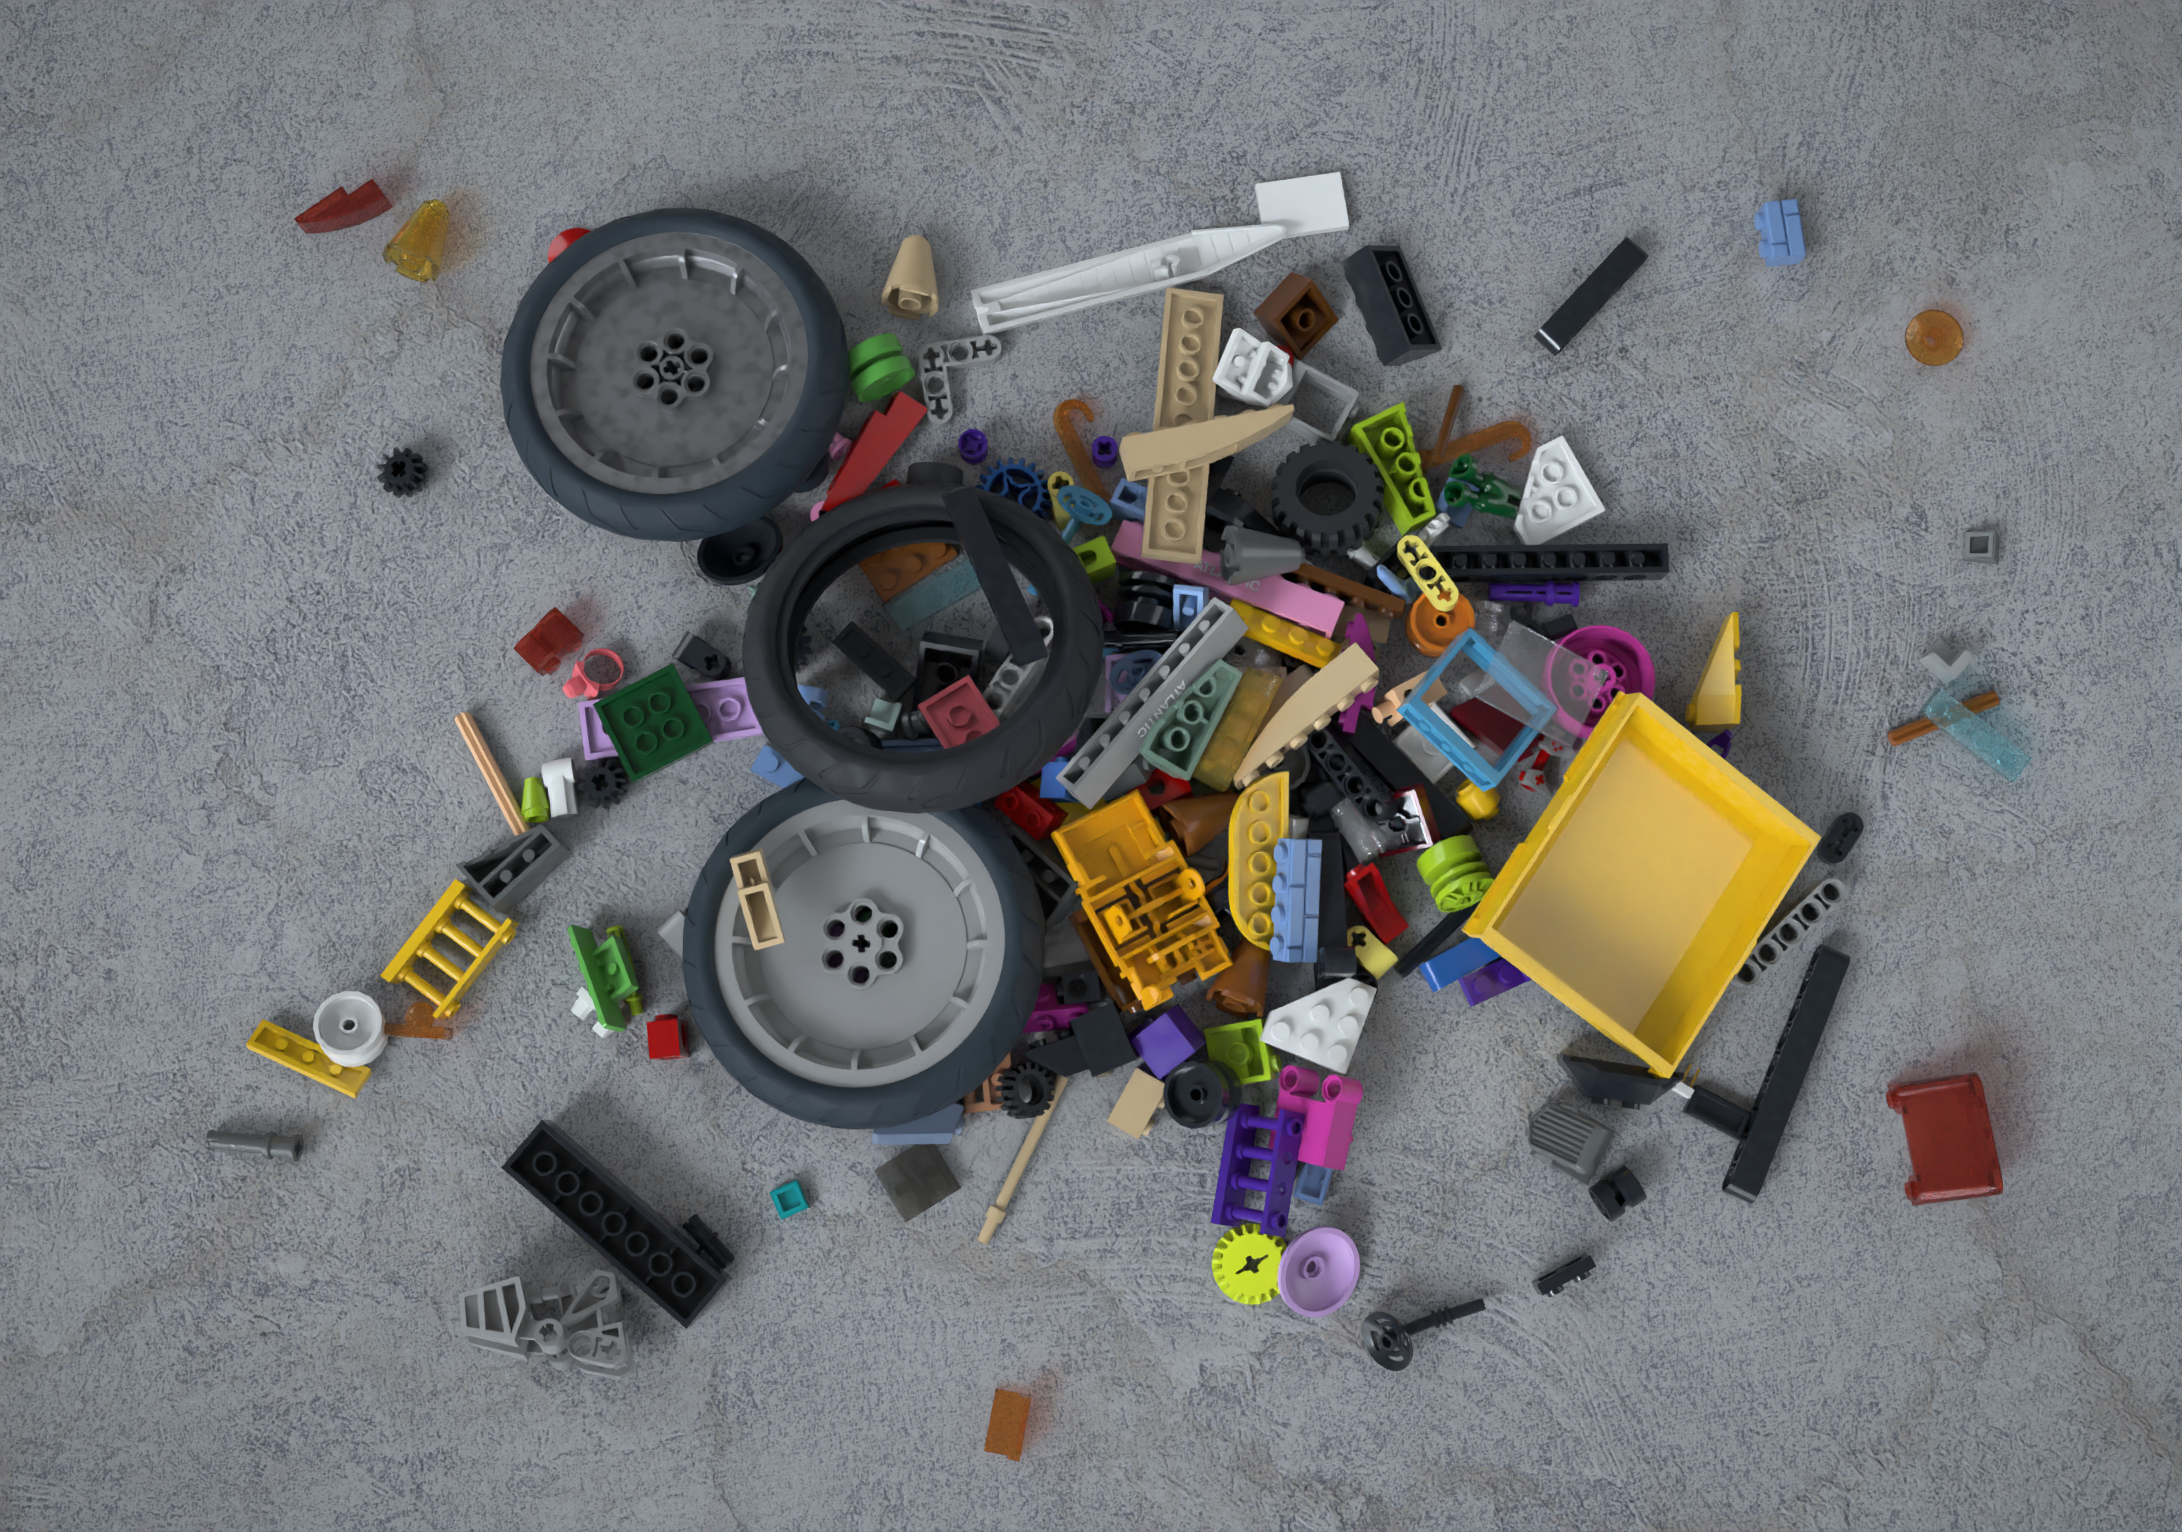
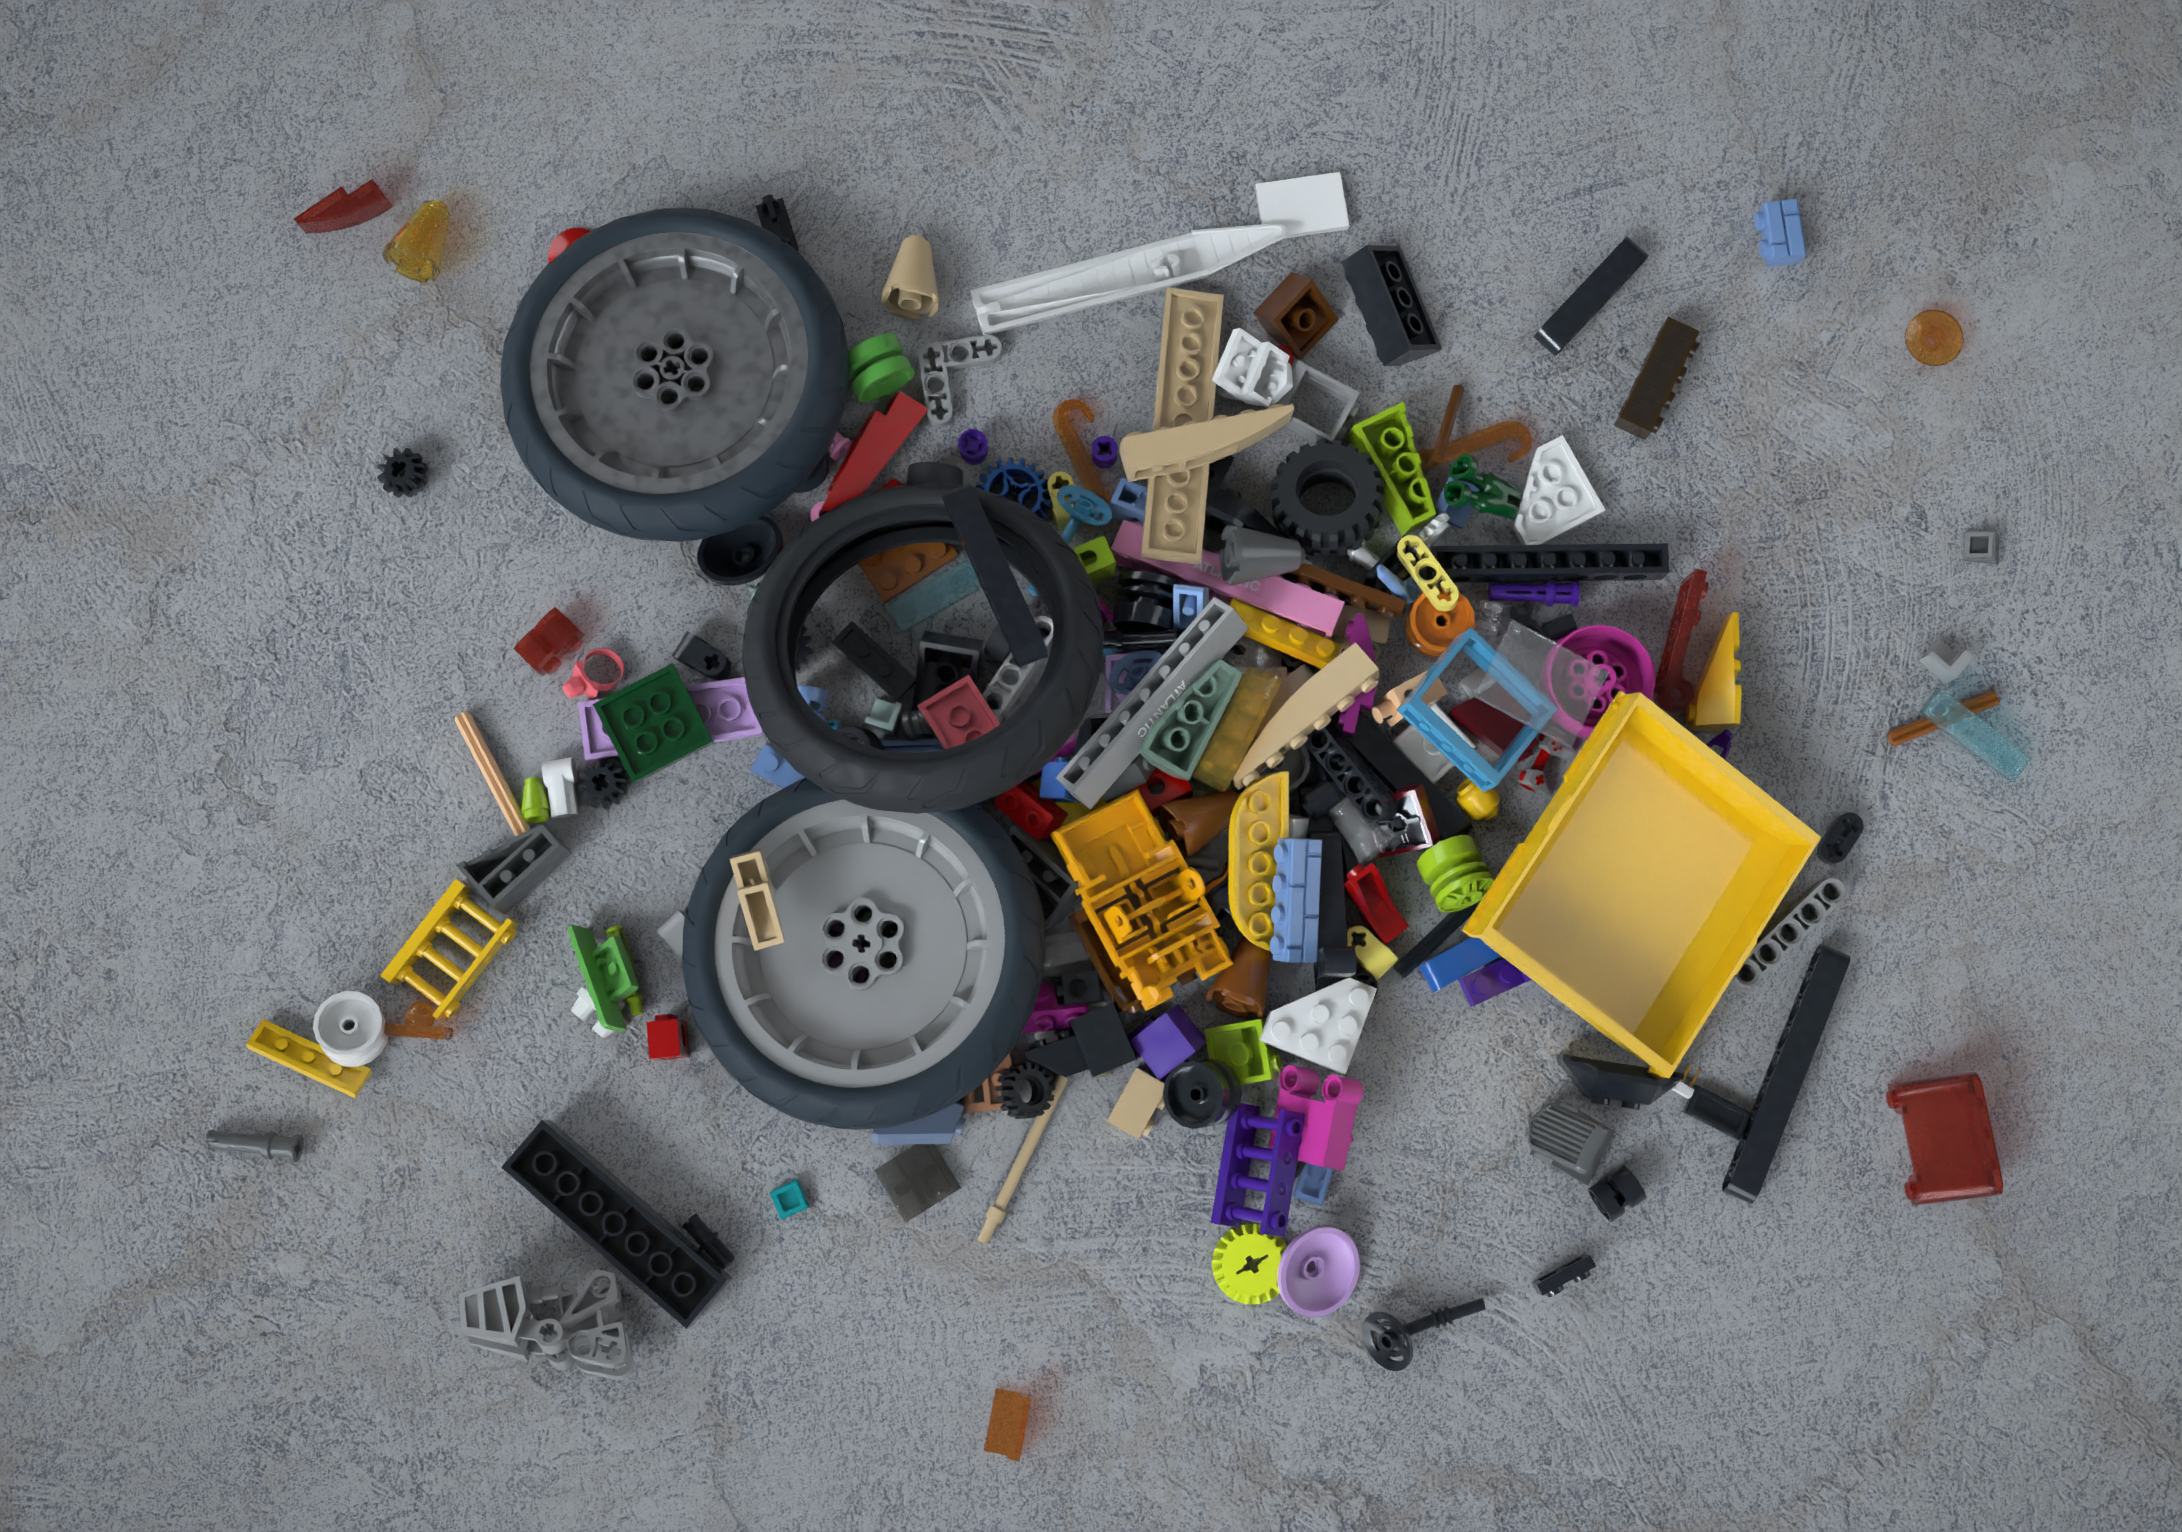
(775, 219): none -> black hinge
(1657, 378): none -> dark brown brick
(1684, 618): none -> clear red hinge

